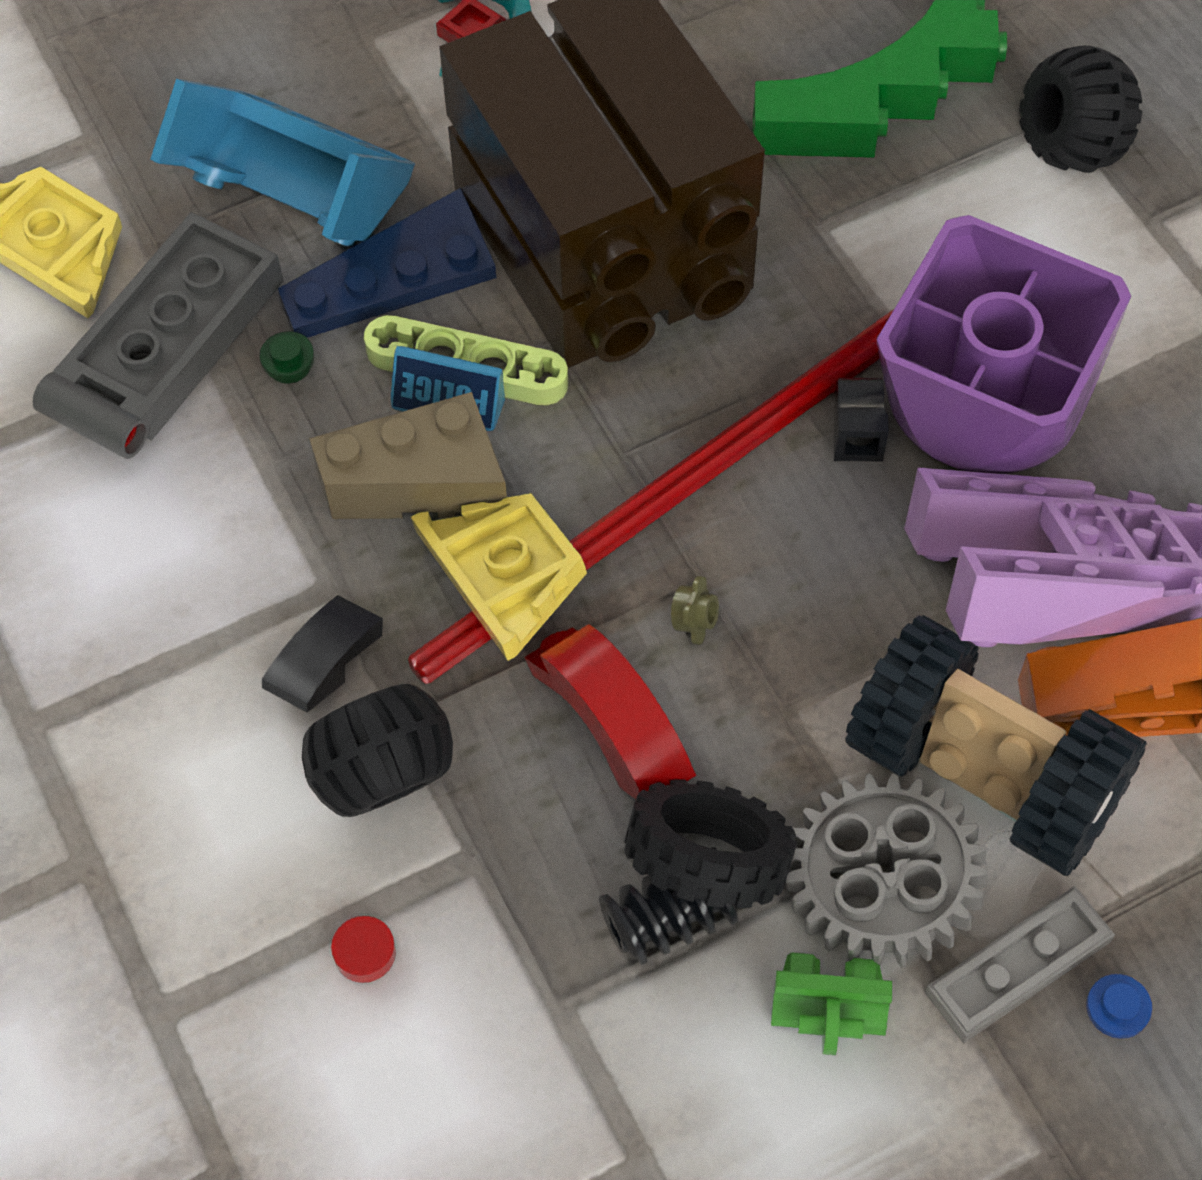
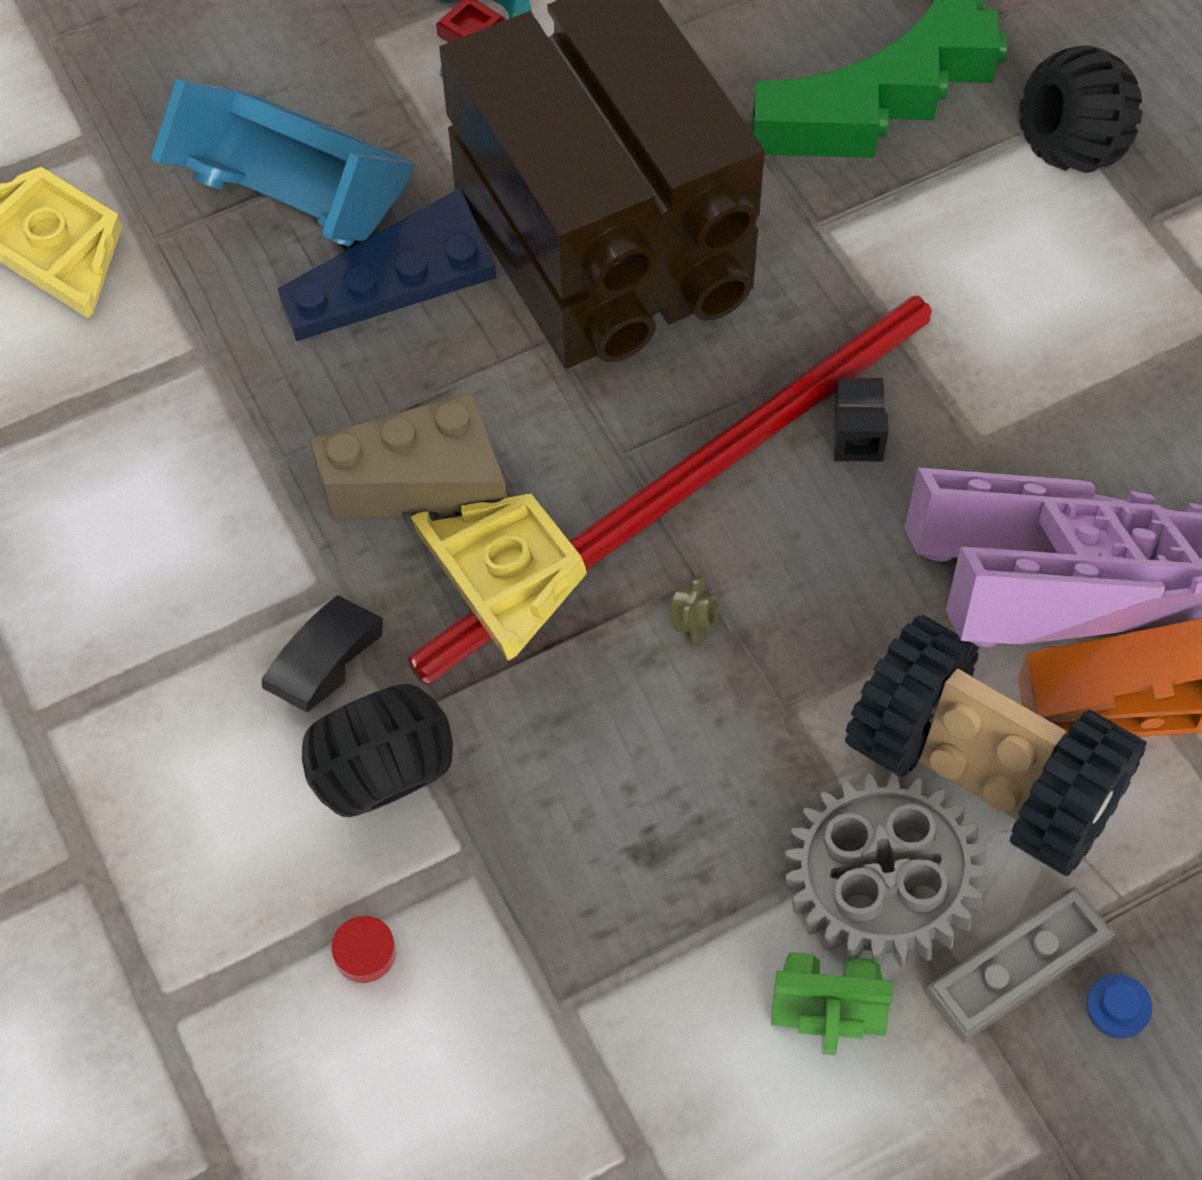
(160, 336): dark grey hinge -> none
(287, 357): dark green plate -> none
(431, 377): slope -> none
(475, 349): yellowish green beam -> none
(614, 706): red arch -> none
(655, 916): black piece -> none
(700, 870): black tyre -> none
(997, 347): medium lavender piece -> none

